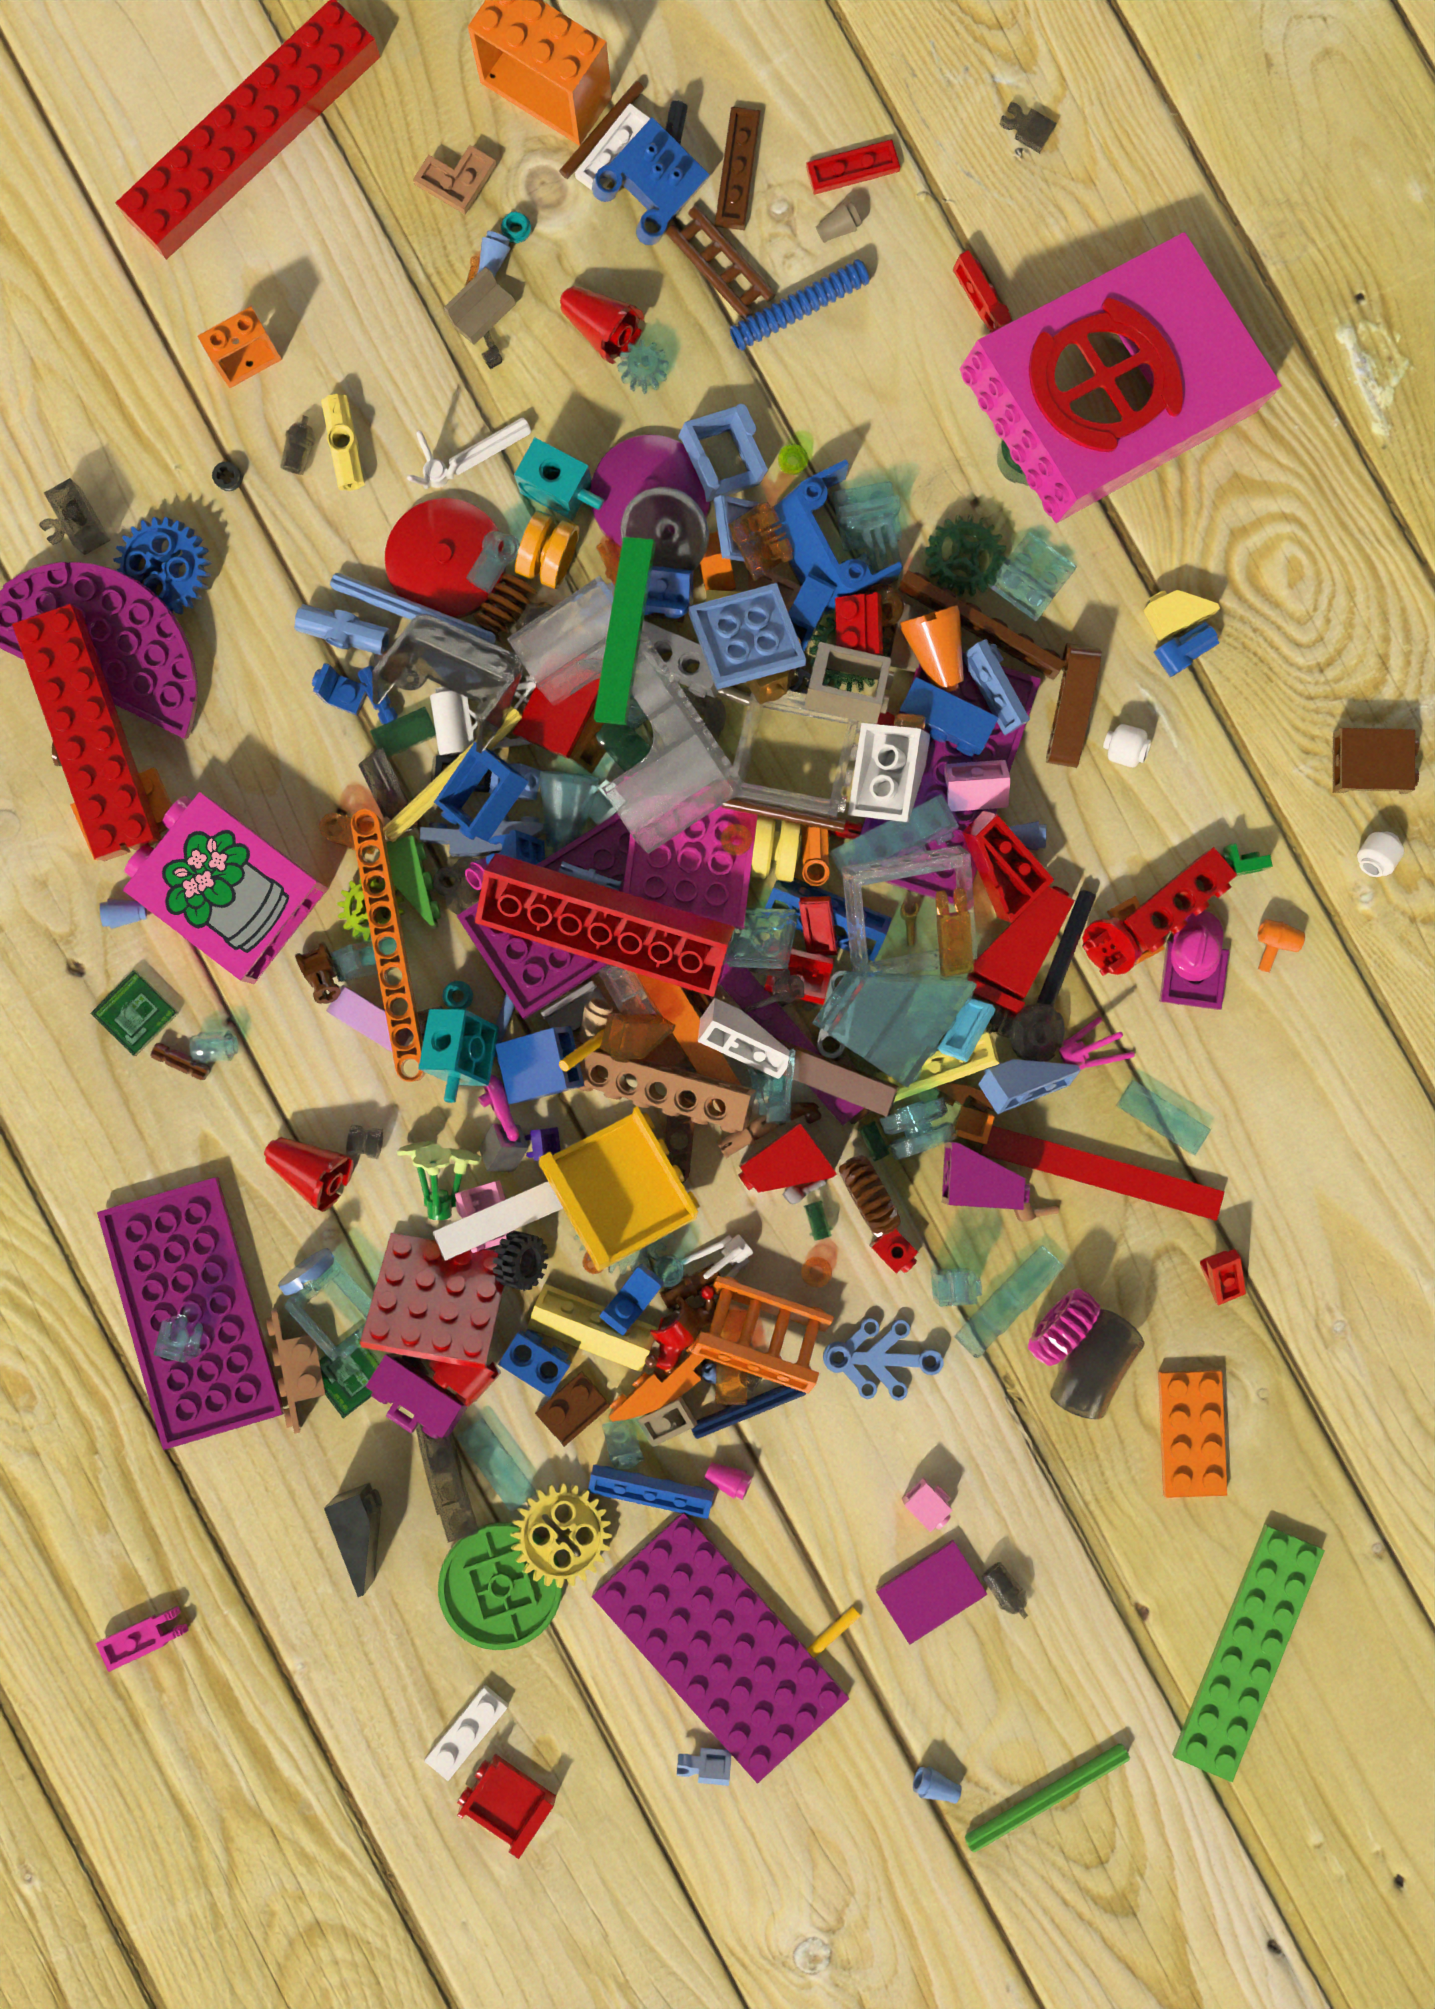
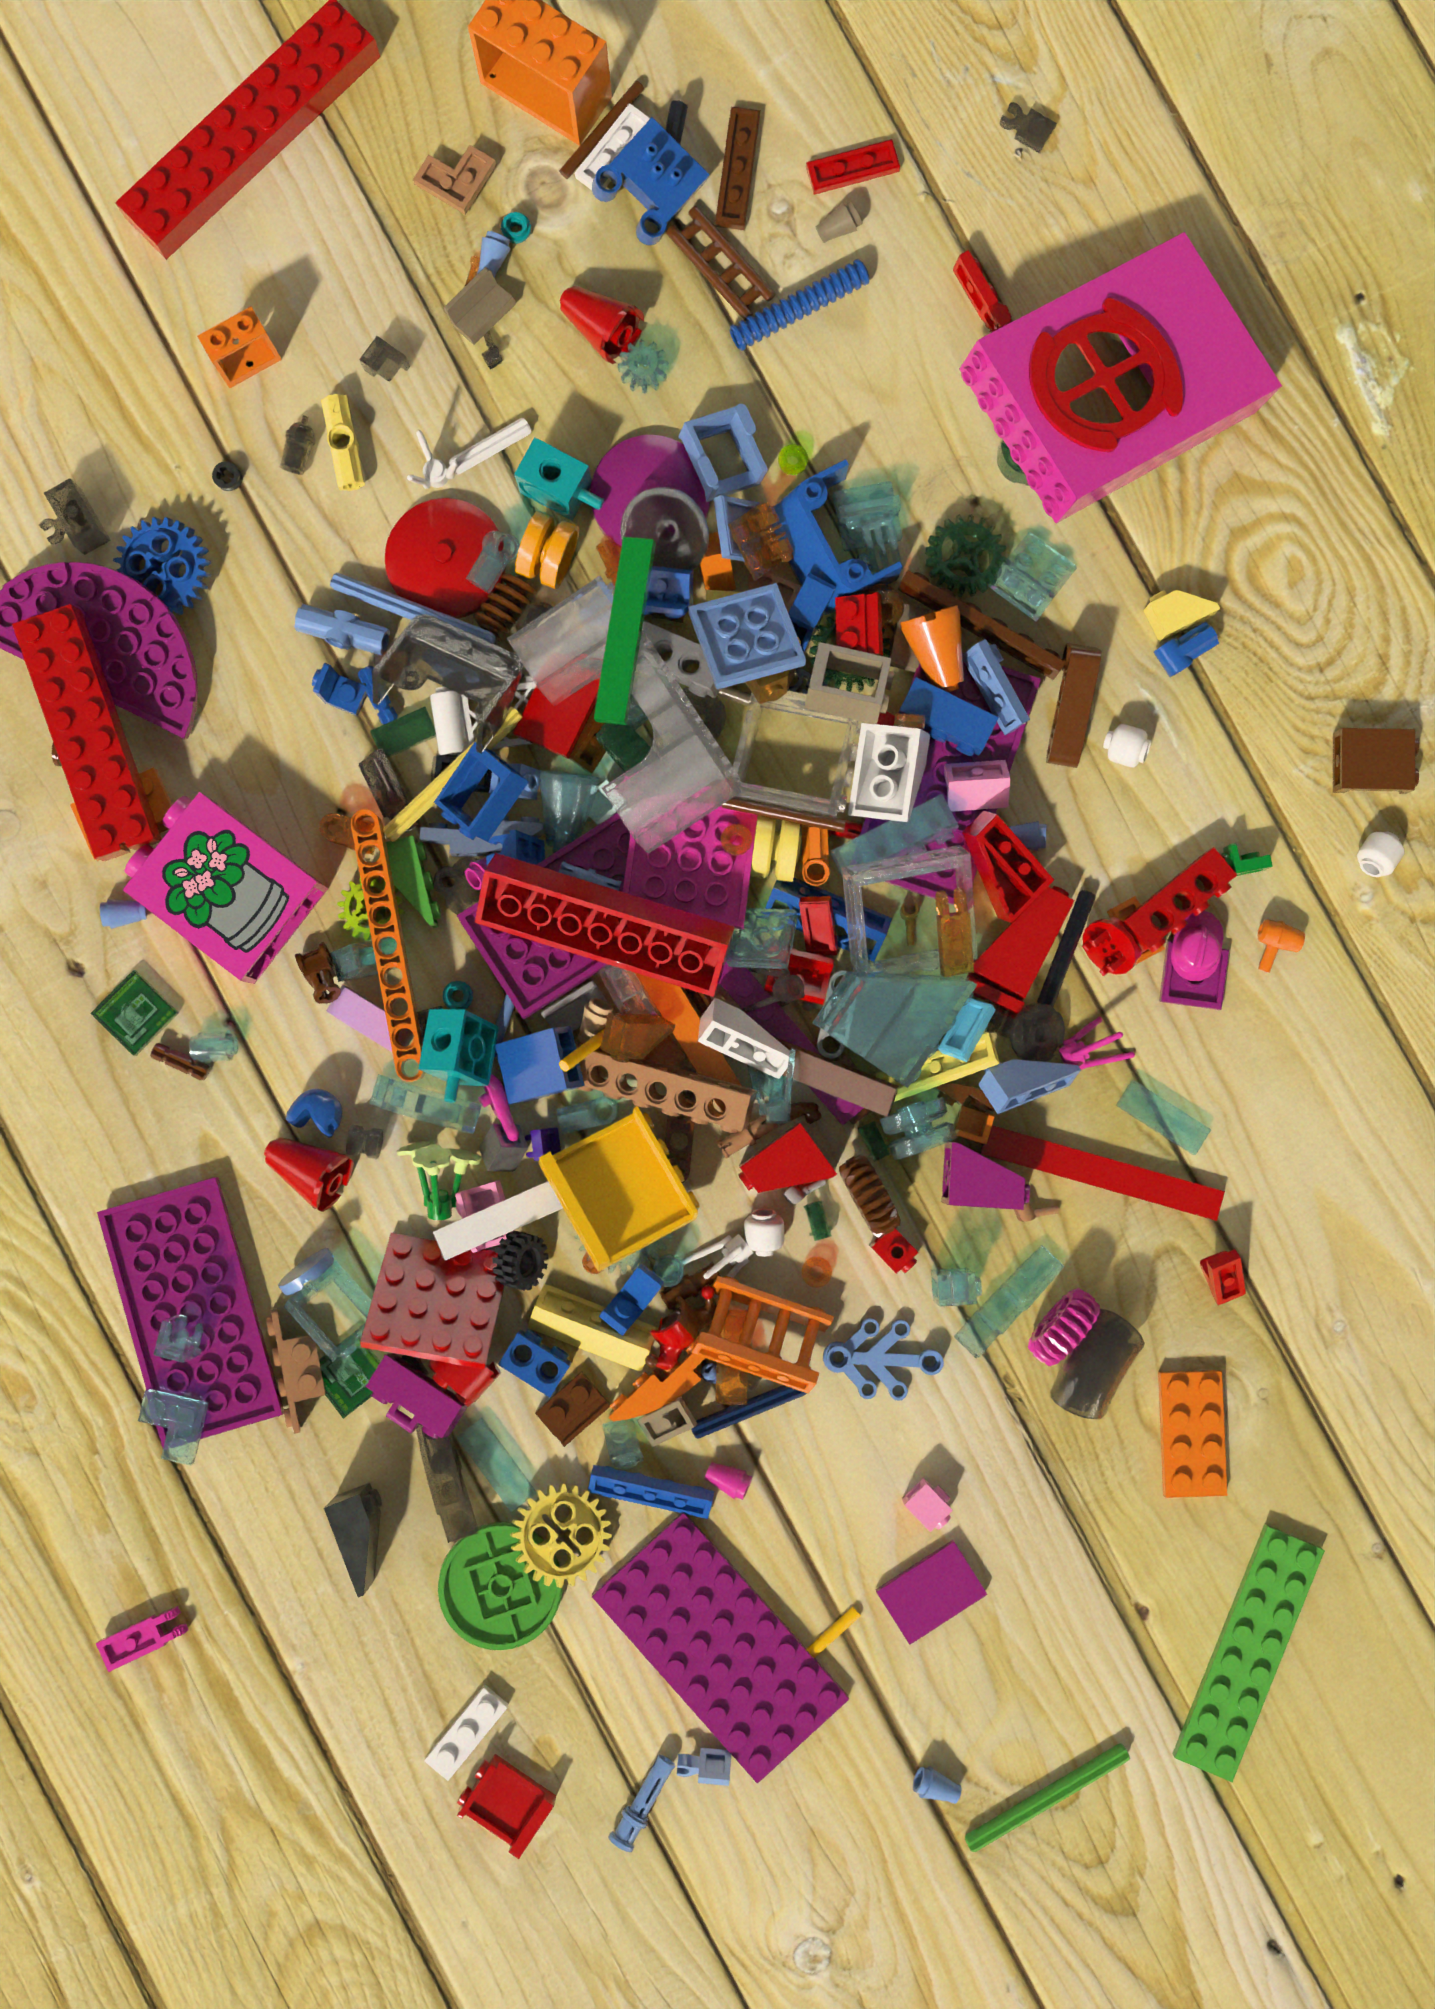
(183, 1419): none -> clear light blue plate
(319, 1106): none -> blue helmet
(383, 359): none -> clear smoke panel
(425, 1104): none -> clear light blue arch
(584, 1115): none -> clear light blue piece
(636, 1815): none -> medium blue pin
(764, 1231): none -> white head
(1006, 1590): clear smoke piece -> none

